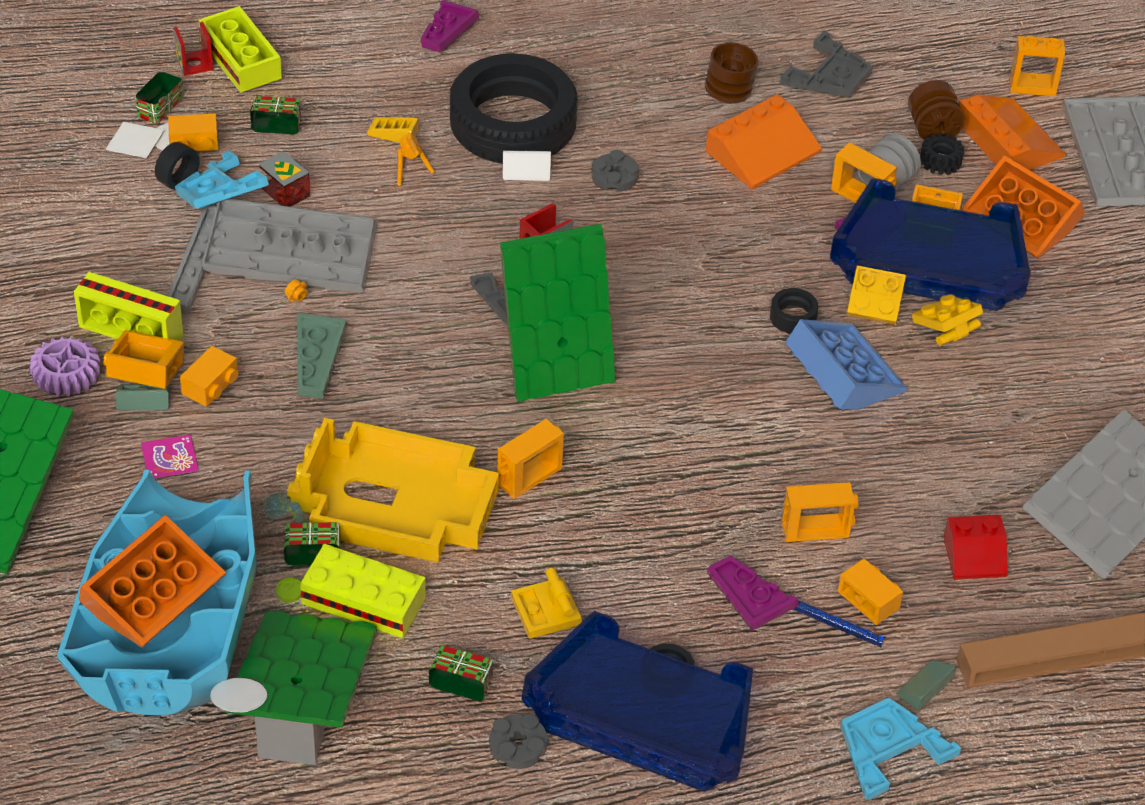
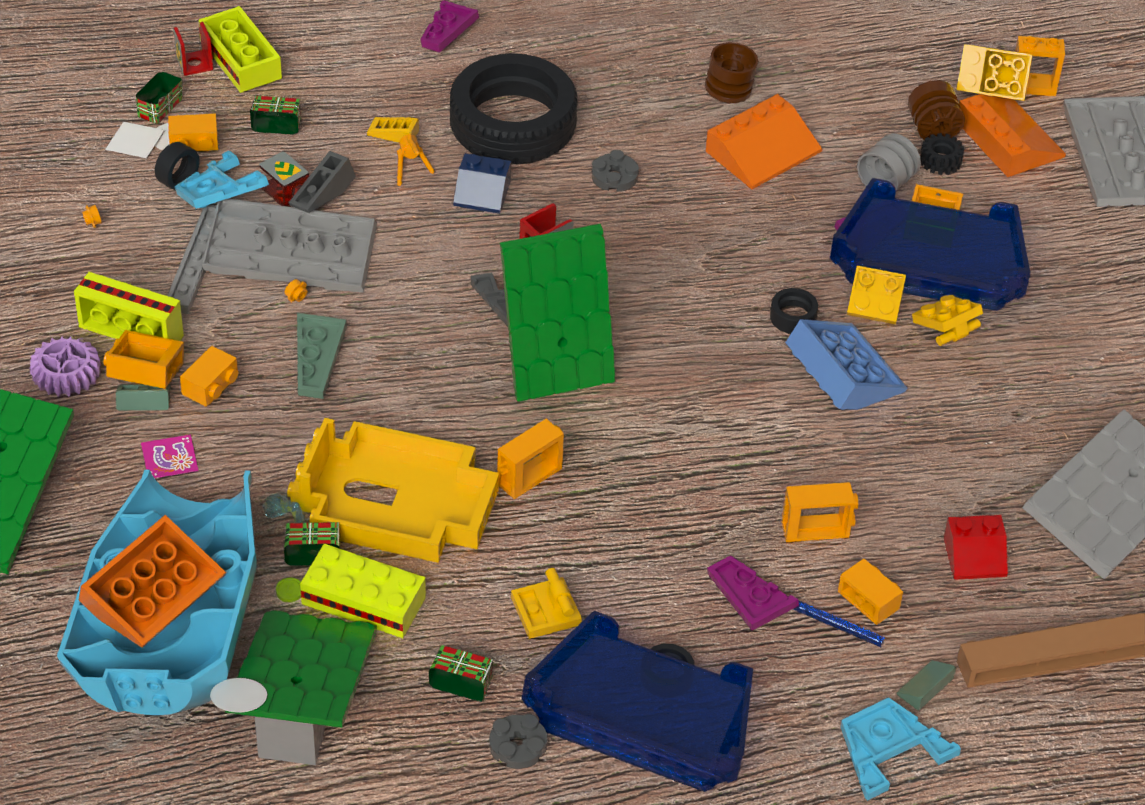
(91, 215): none -> light orange plate
(325, 183): none -> dark grey slope
(482, 183): none -> slope
(526, 165): white slope -> none
(838, 75): dark grey wing -> none
(854, 156): light orange window -> none
(994, 72): none -> yellow slope
(1044, 209): orange slope -> none

